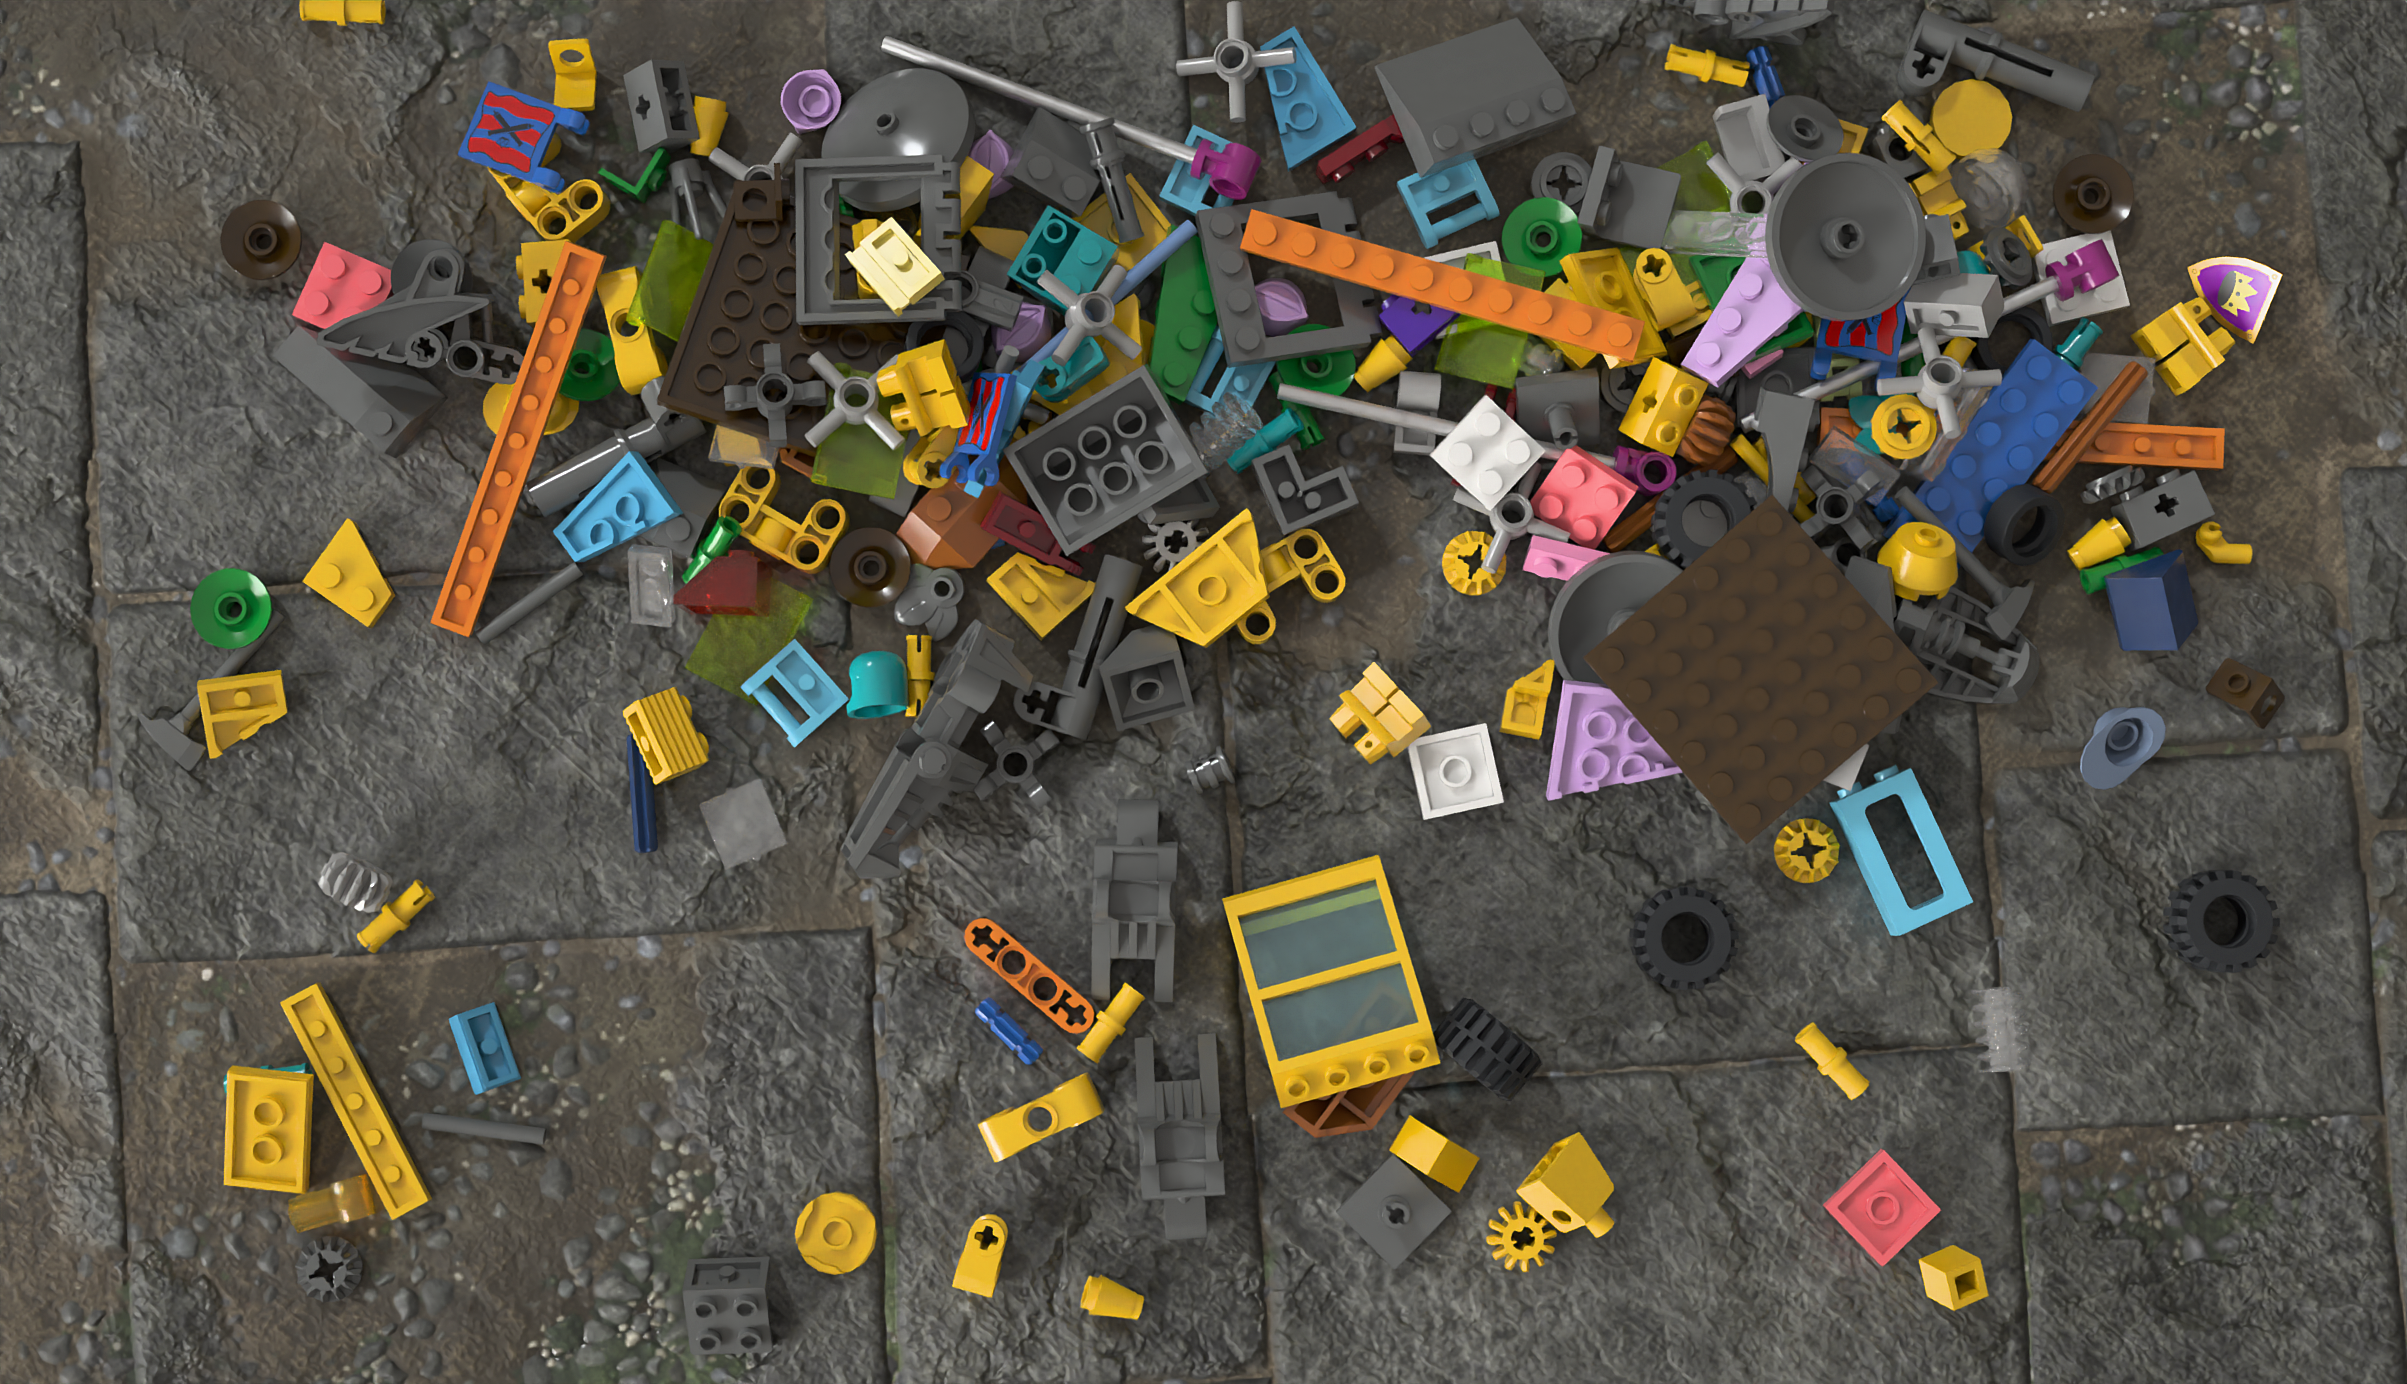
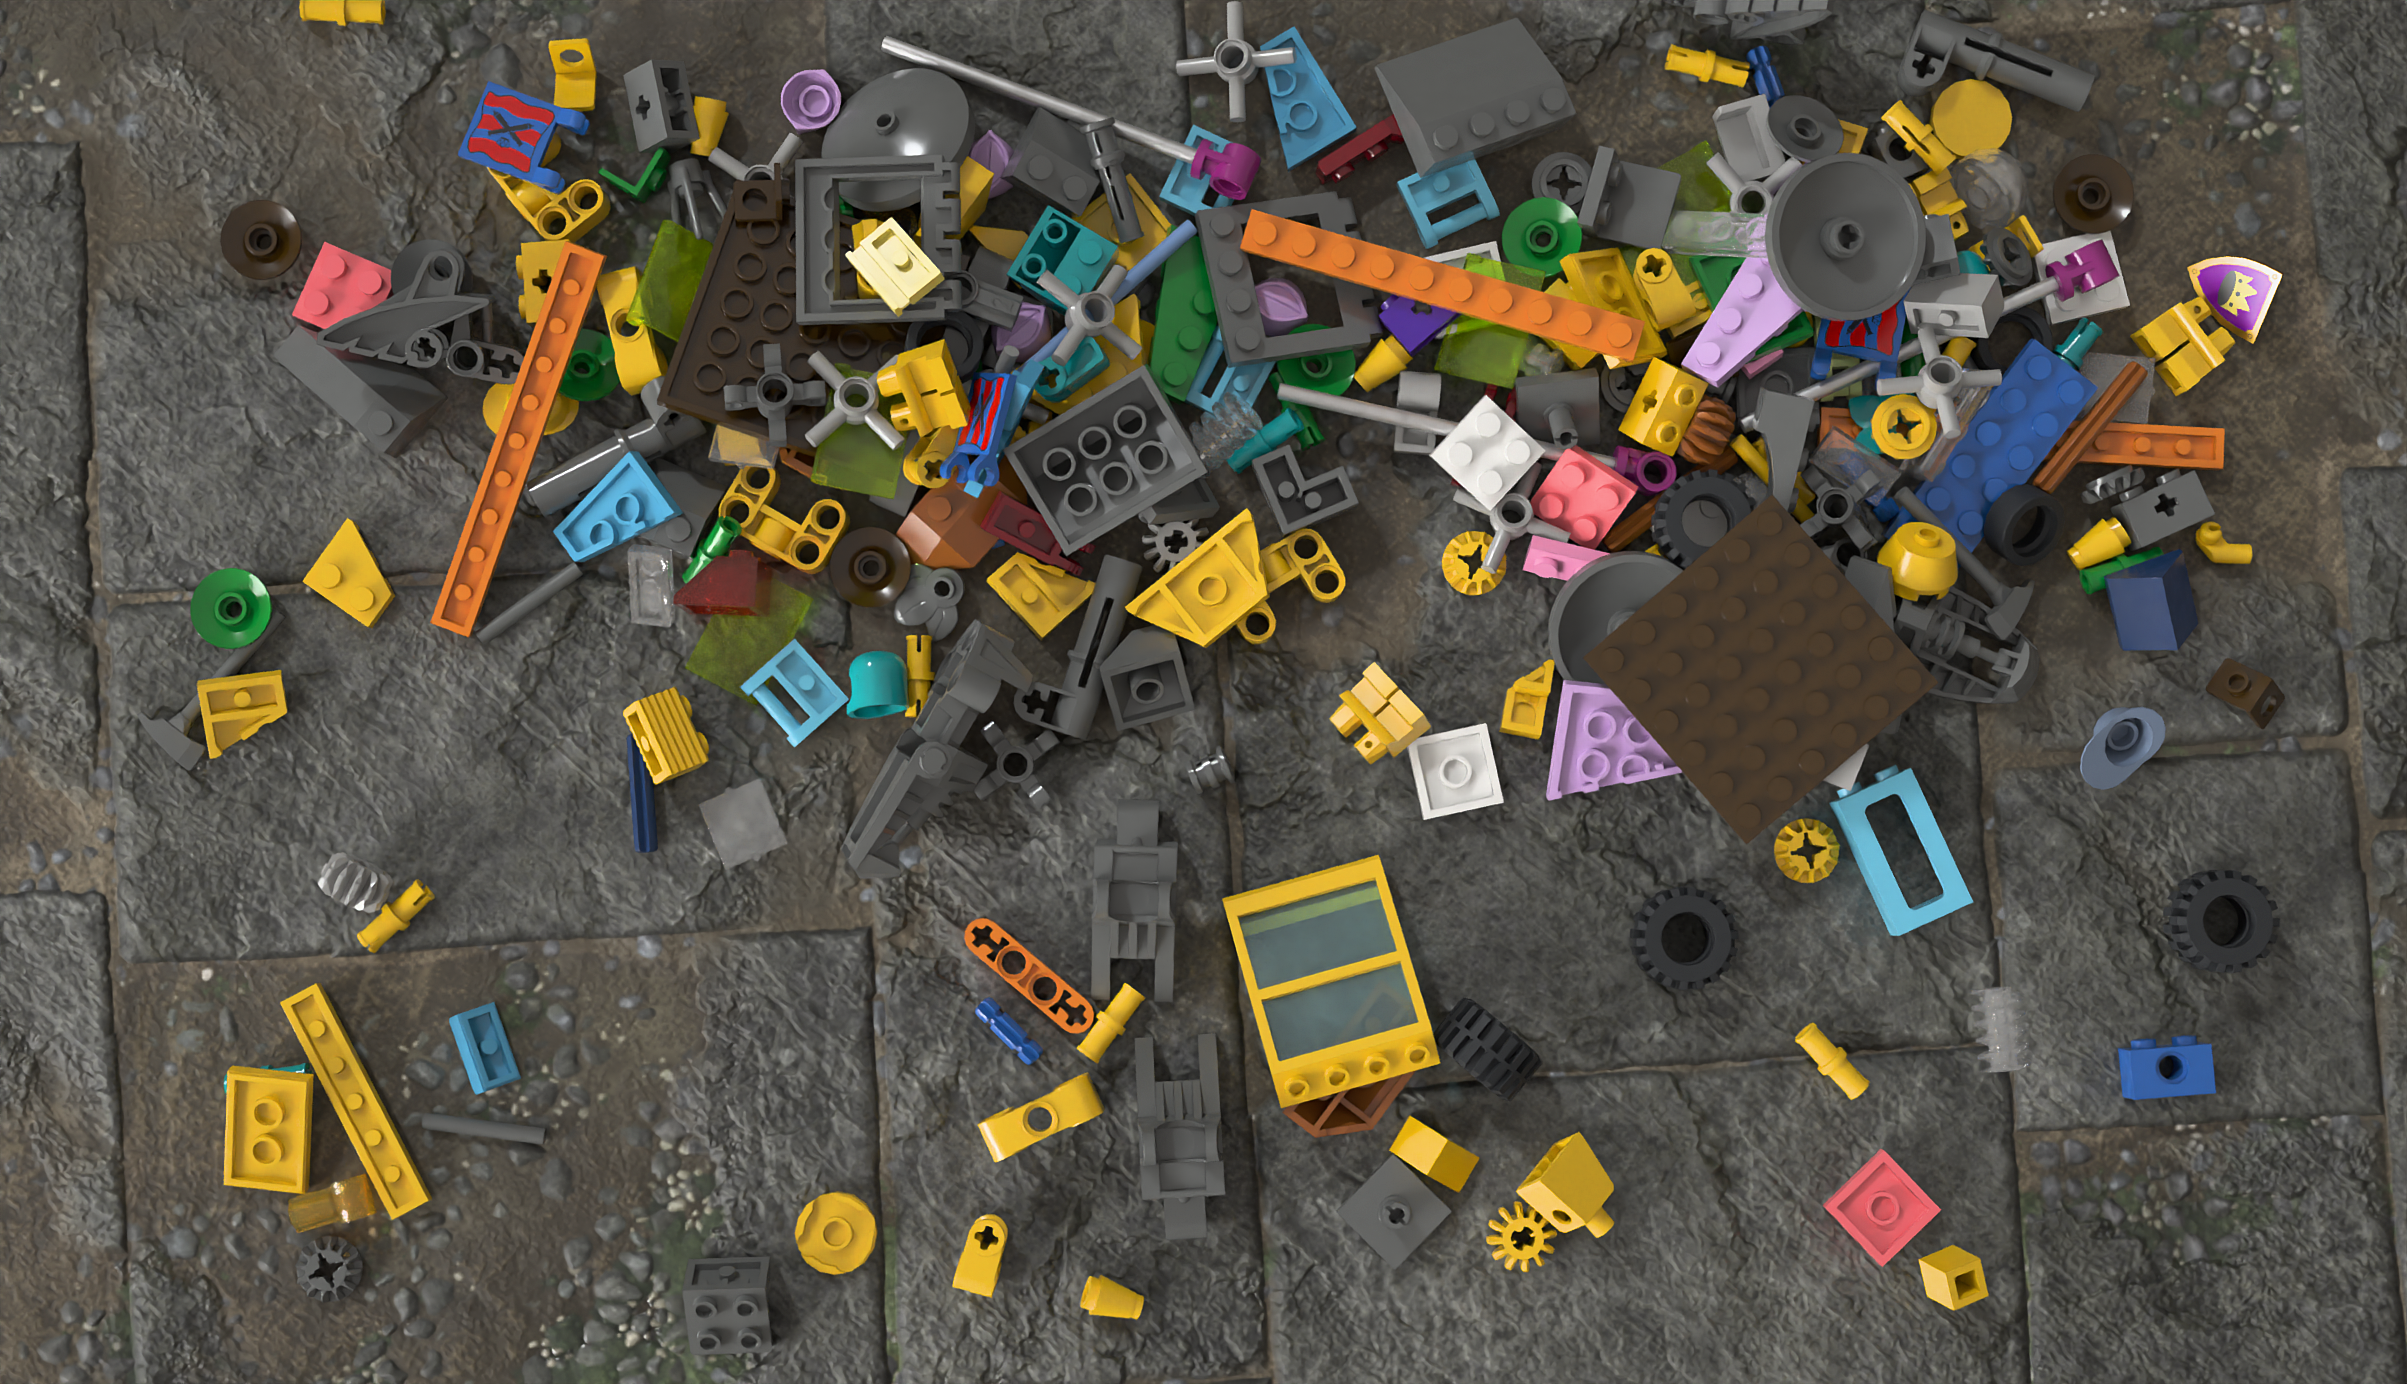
(2190, 1076): none -> blue brick

